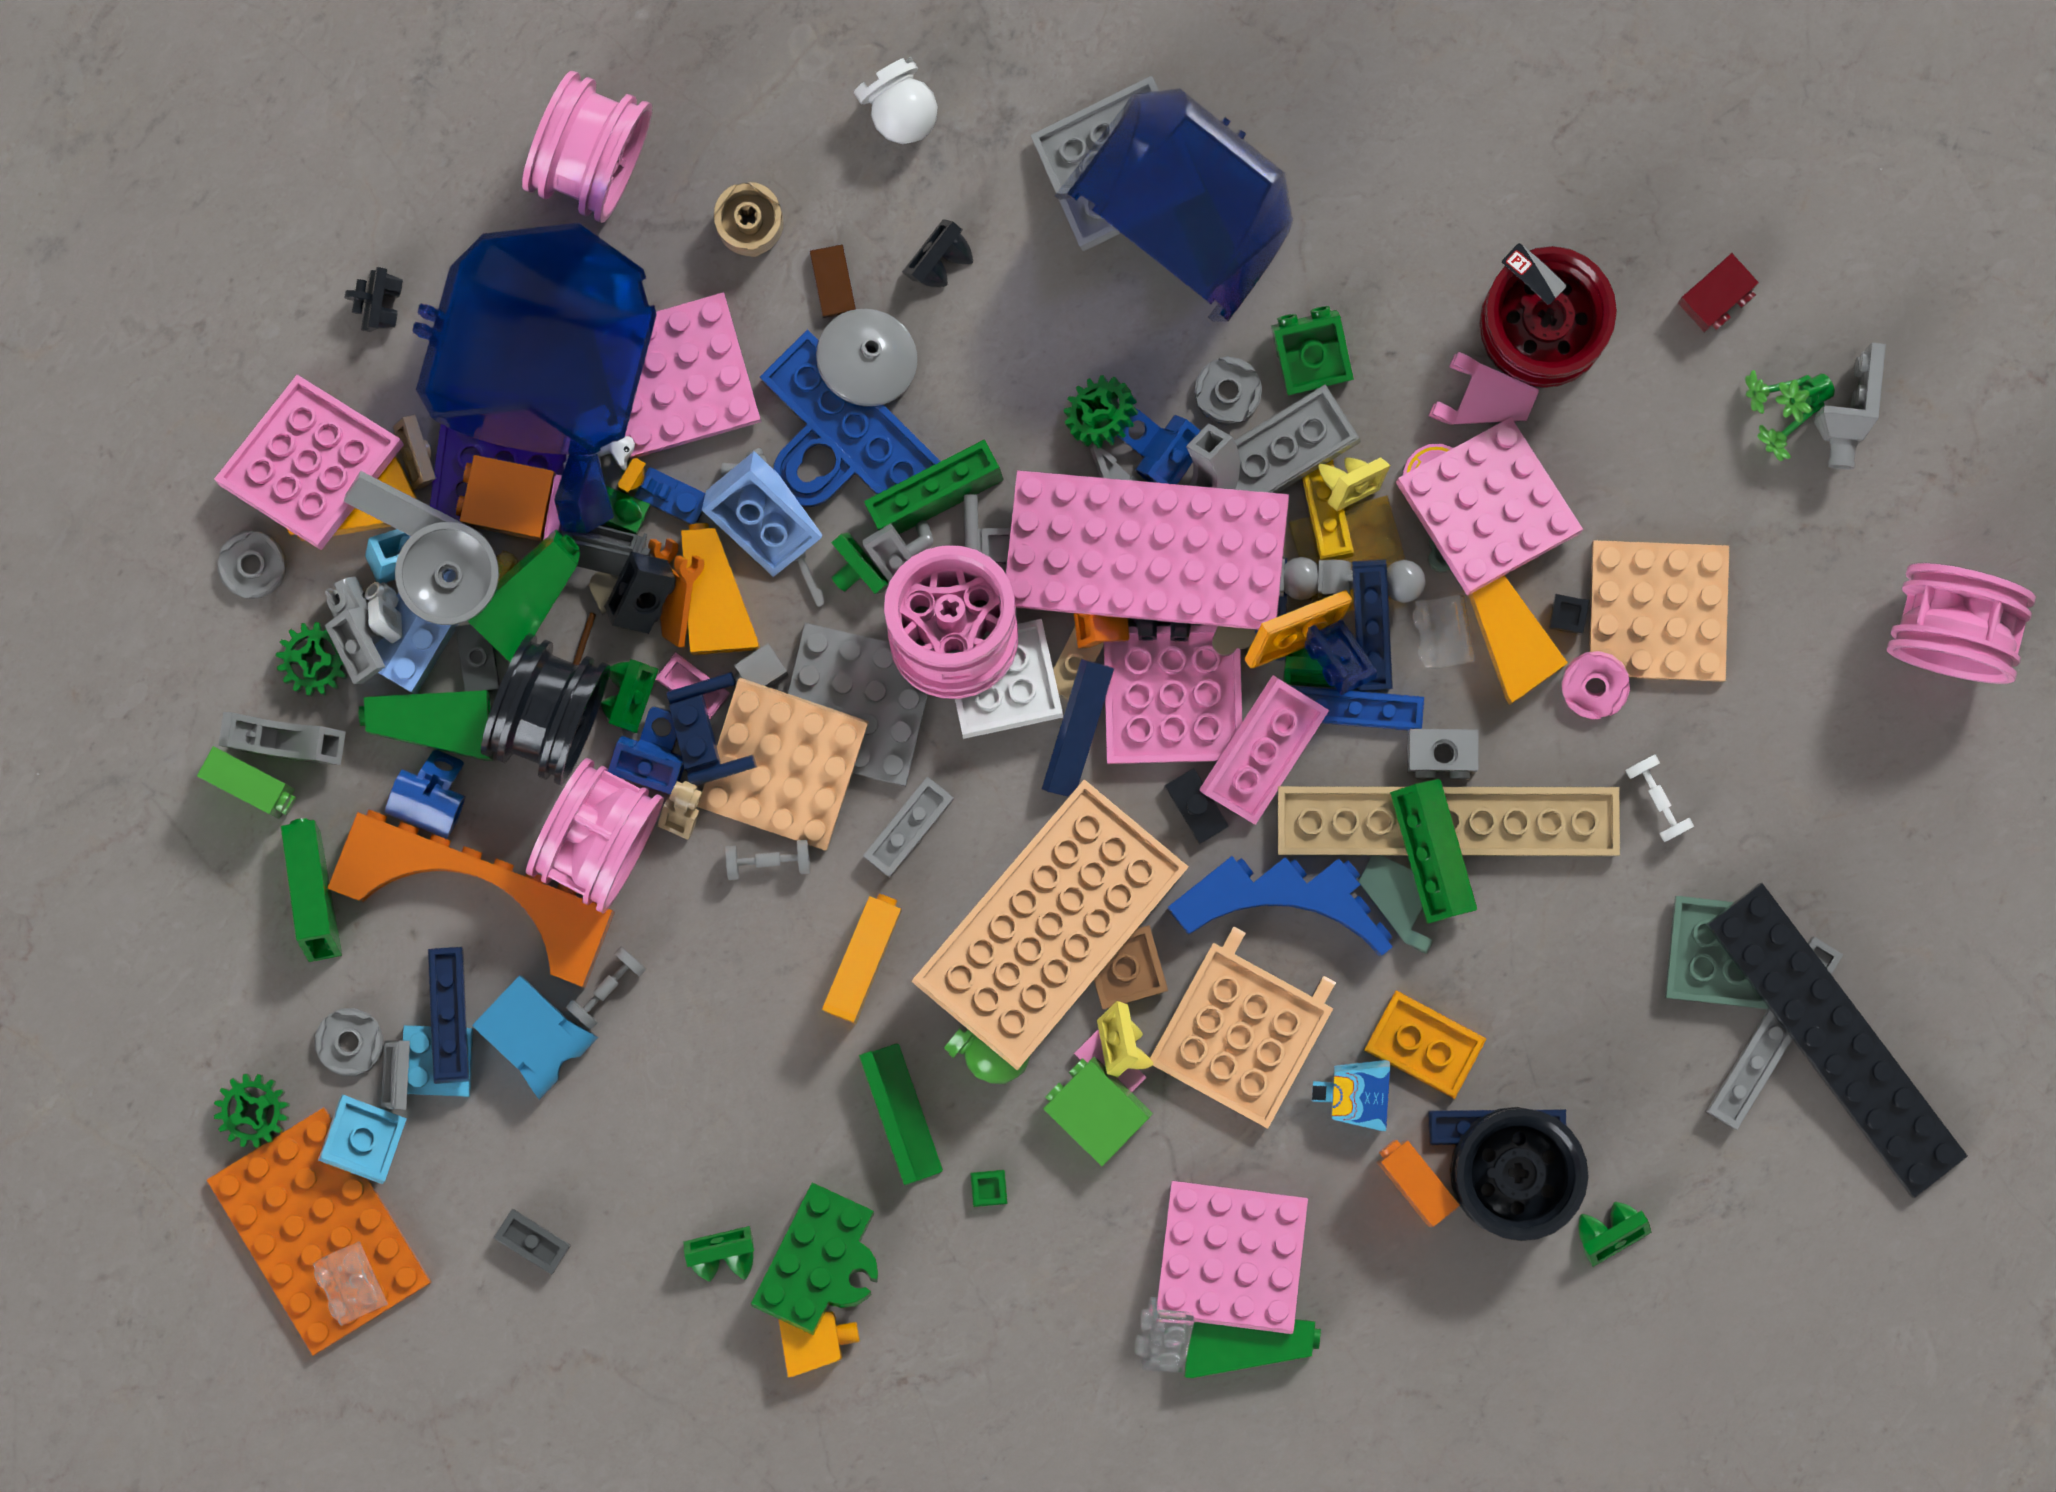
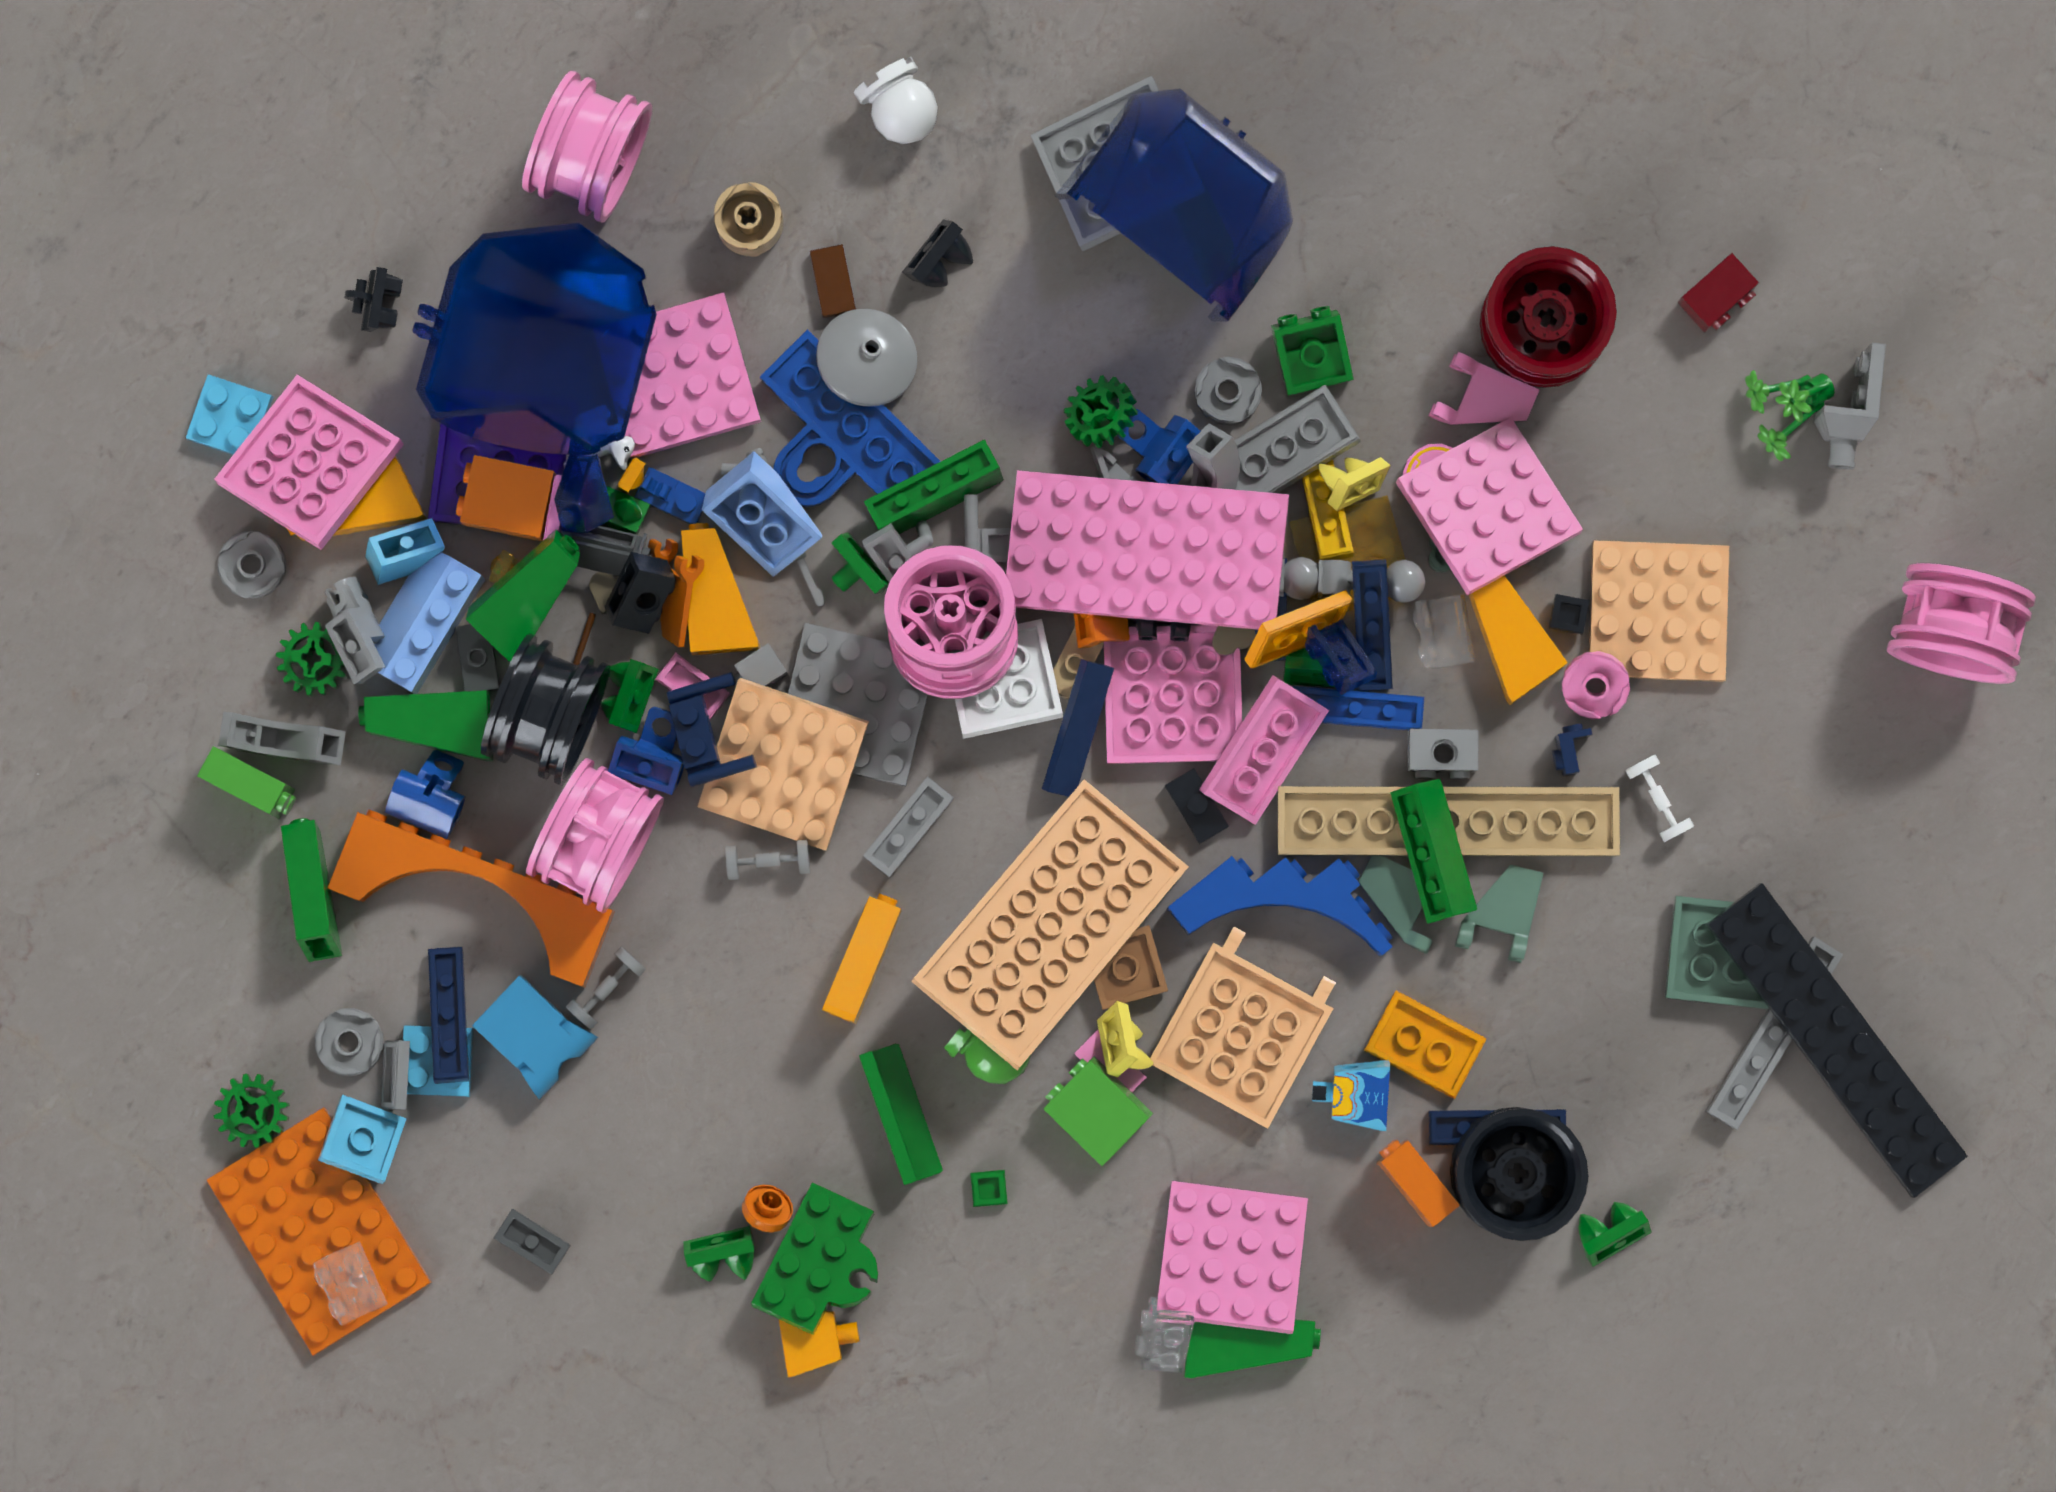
(226, 414): none -> medium azure plate
(383, 616): white plate -> none
(392, 505): light grey tile -> none
(415, 452): tan plate -> none
(431, 554): light grey dish -> none
(680, 810): tan plate -> none
(767, 1208): none -> orange plate
(1506, 909): none -> sand green flag
(1534, 273): sticker -> none
(1565, 754): none -> dark blue bracket

